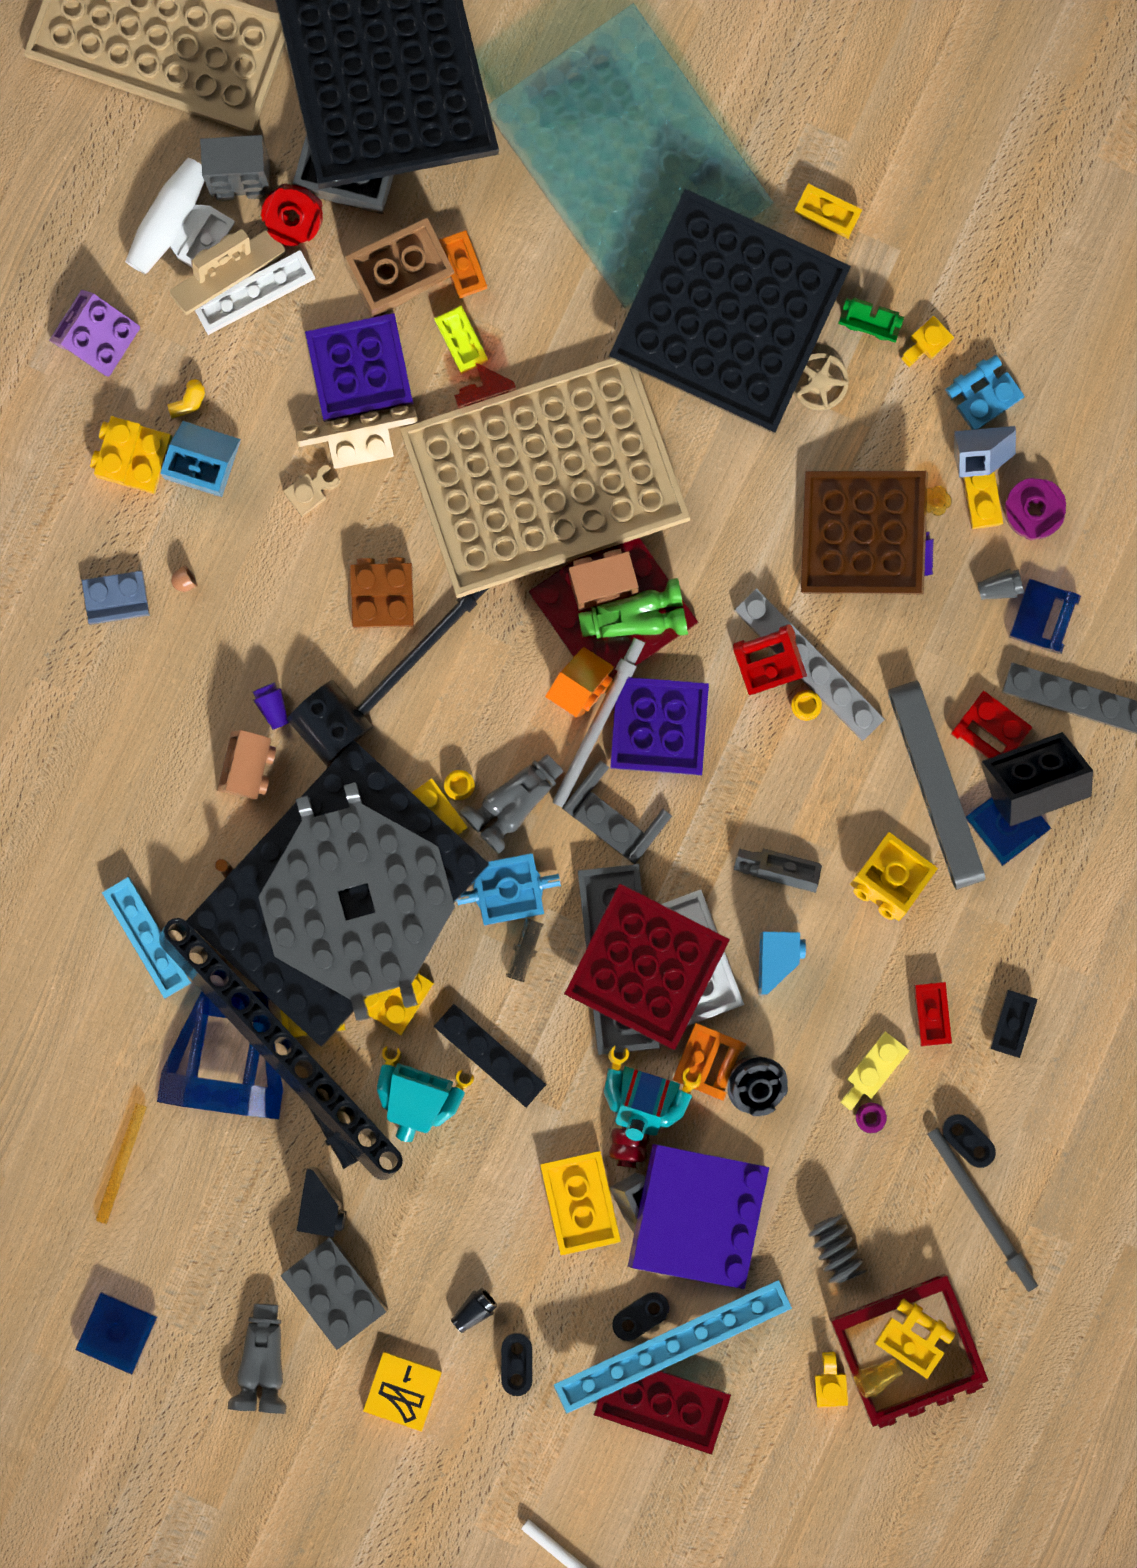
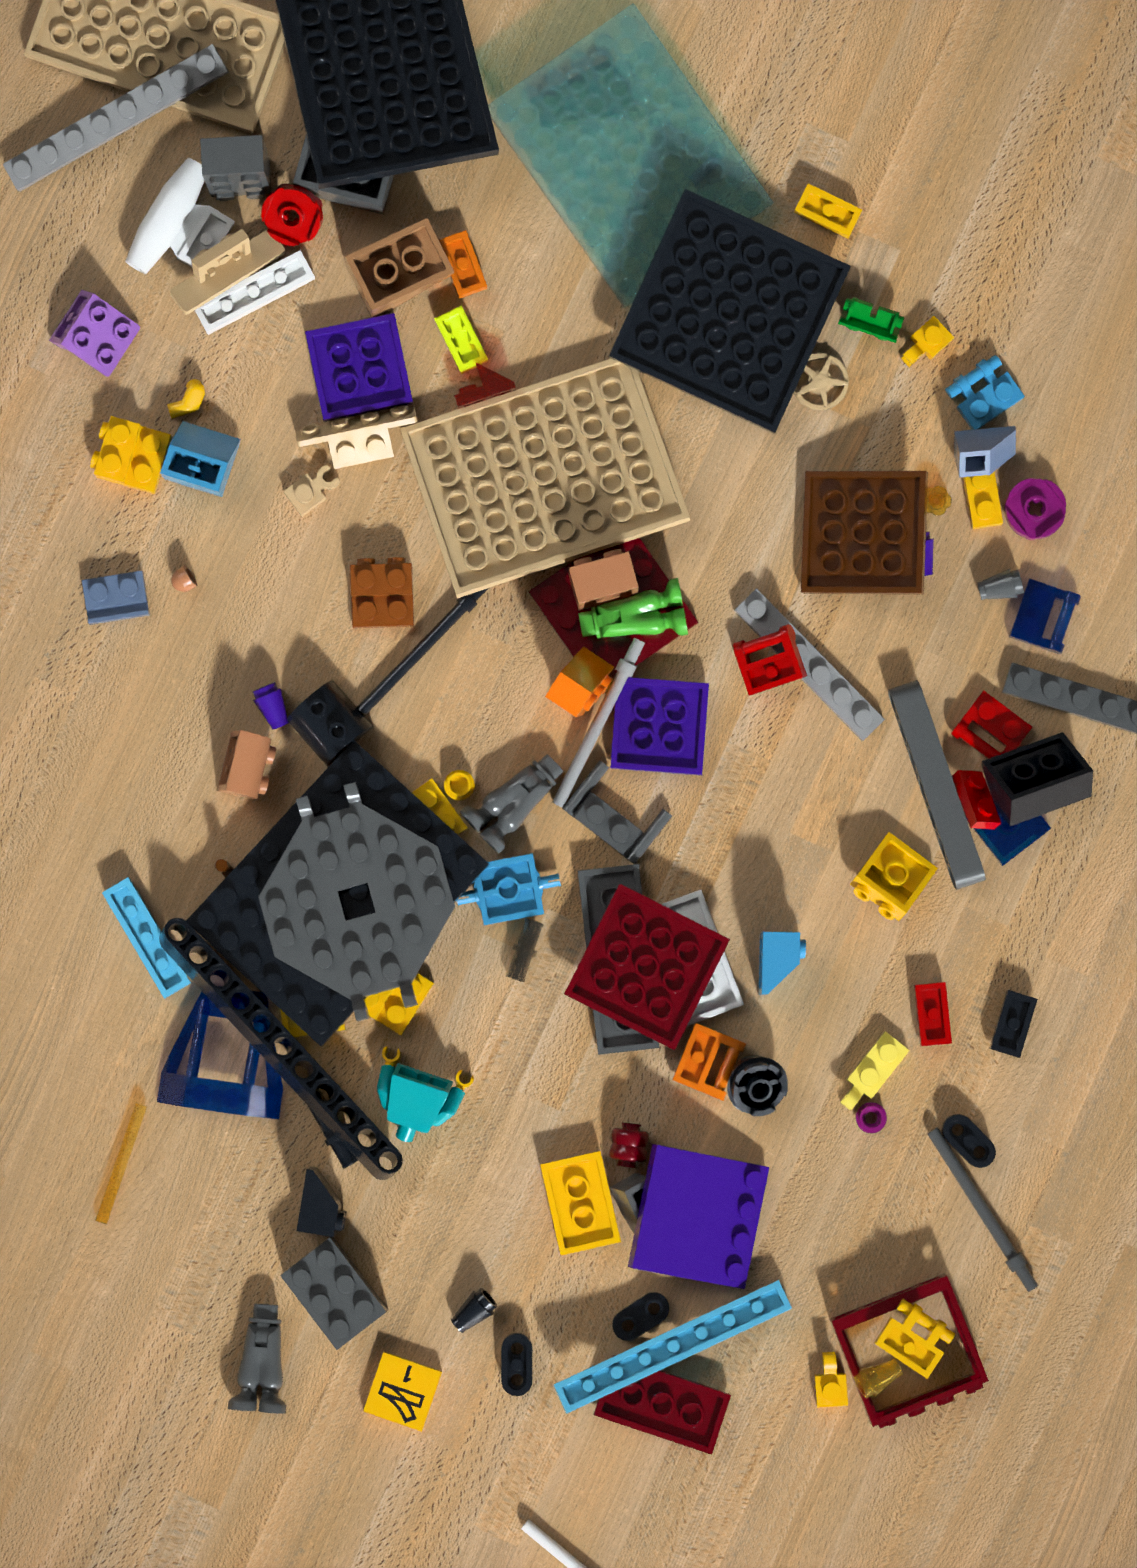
(115, 118): none -> light grey plate
(116, 1333): clear blue plate -> none
(490, 1055): black plate -> none
(644, 1100): teal torso -> none
(779, 868): dark grey hinge -> none
(806, 705): yellow plate -> none
(836, 1249): dark grey piece -> none
(976, 799): none -> red plate

